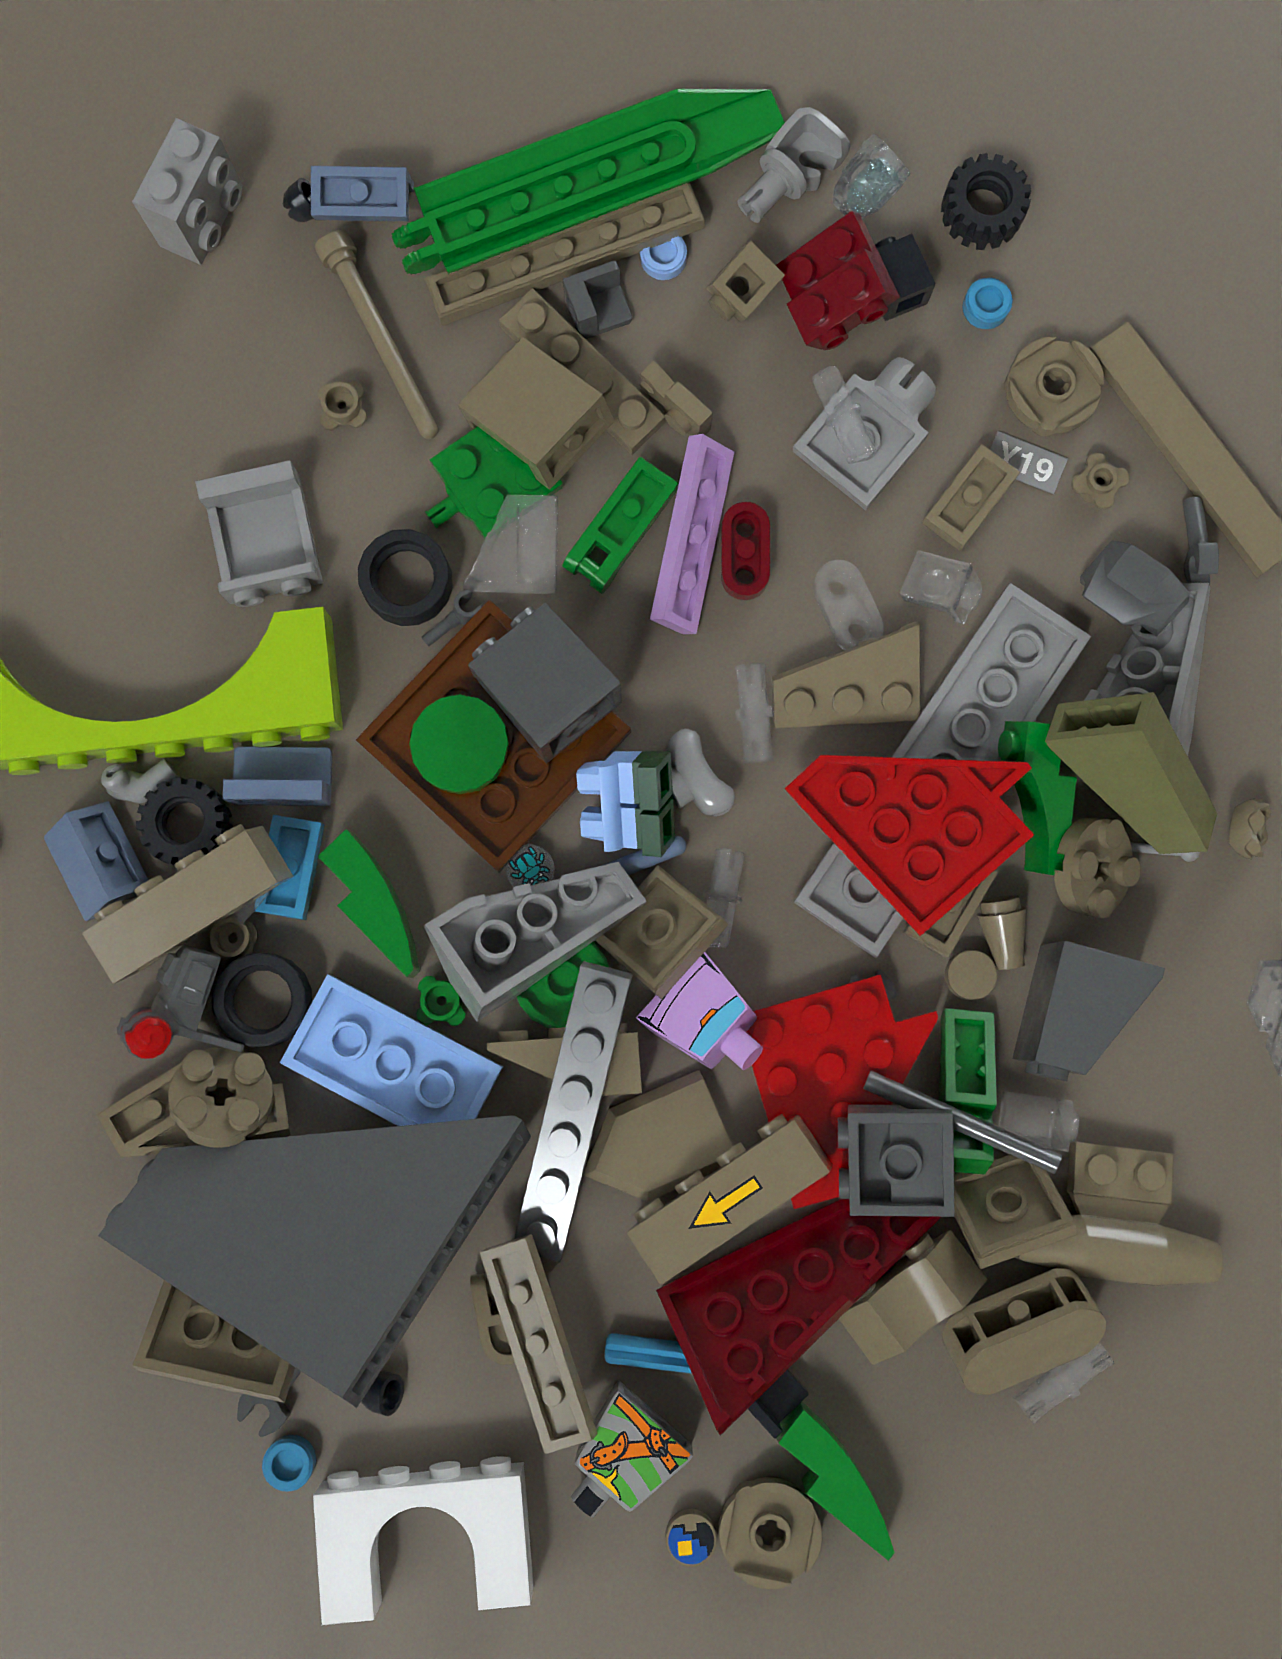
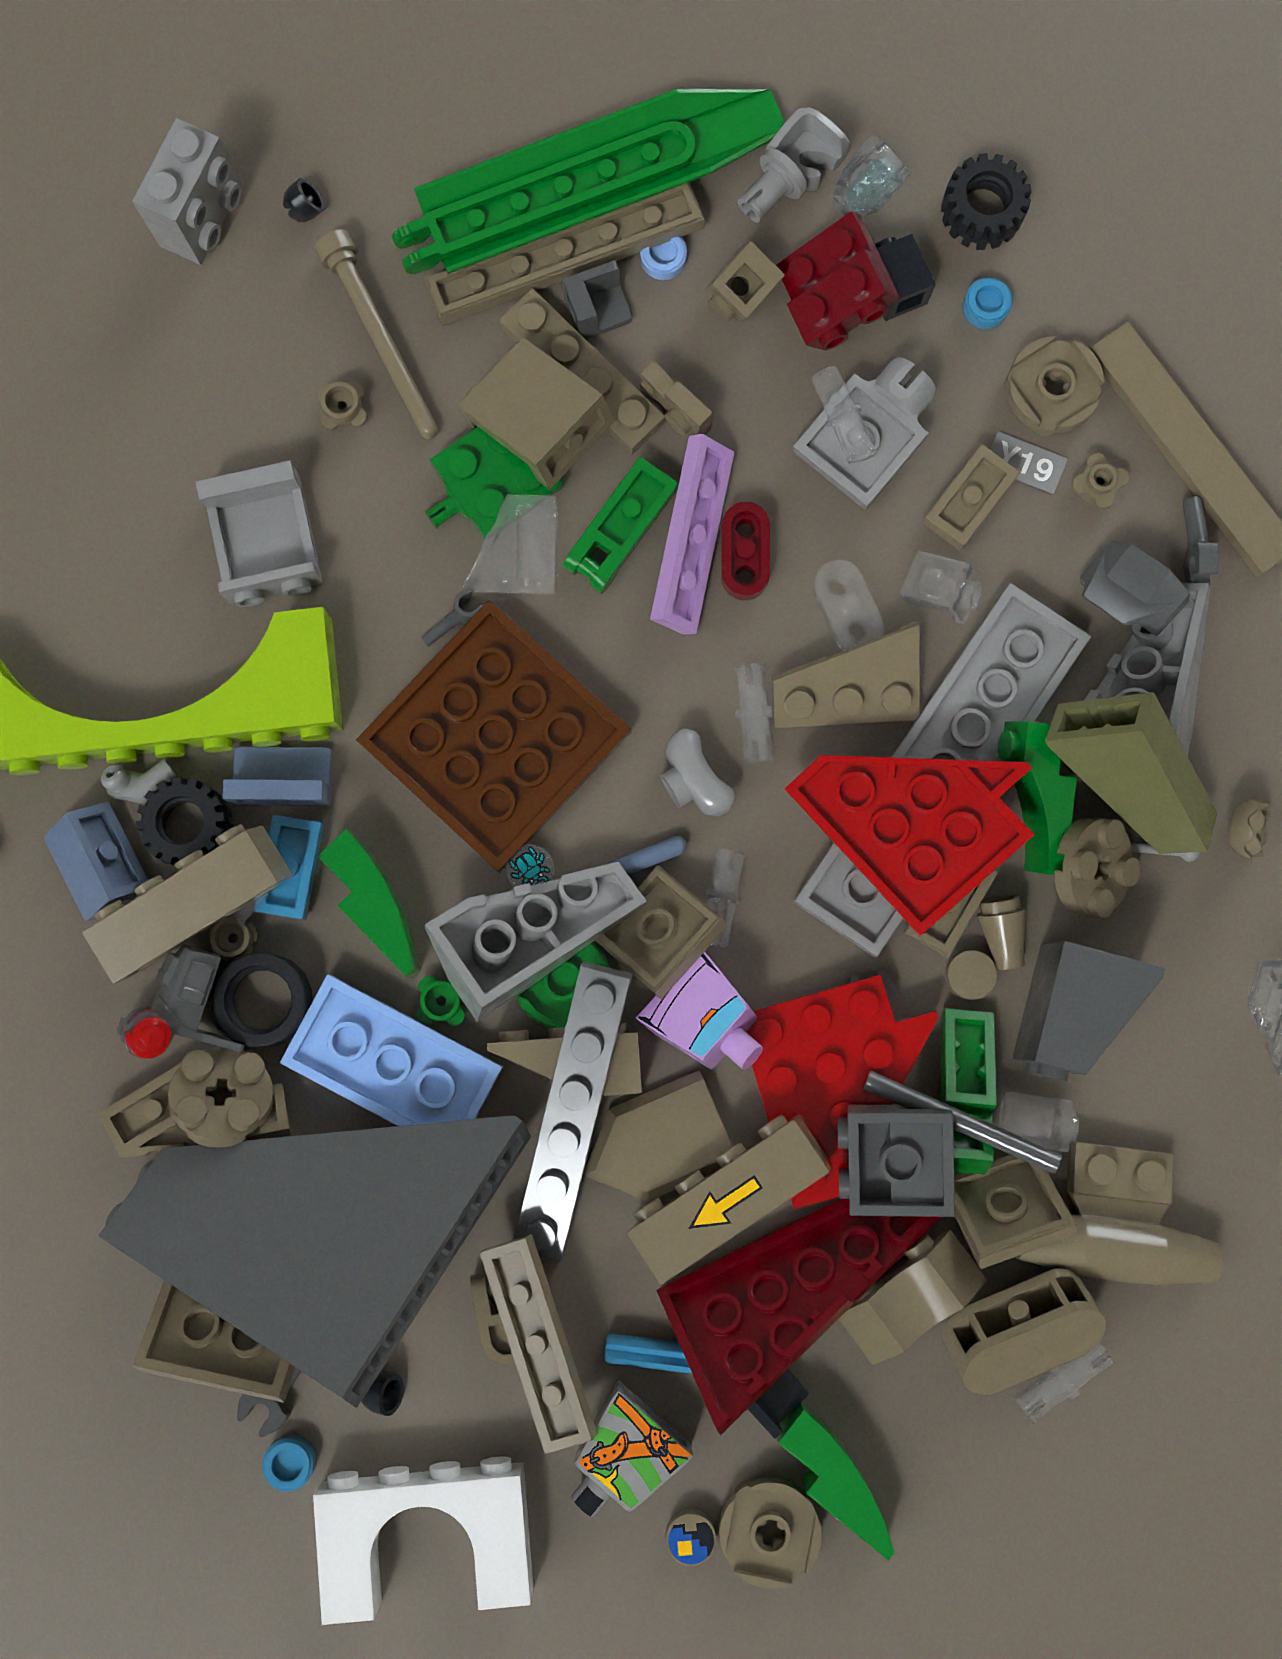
(360, 193): sand blue panel -> none
(388, 545): black tyre -> none
(459, 744): green tile -> none
(546, 680): dark grey slope -> none
(633, 801): hips -> none

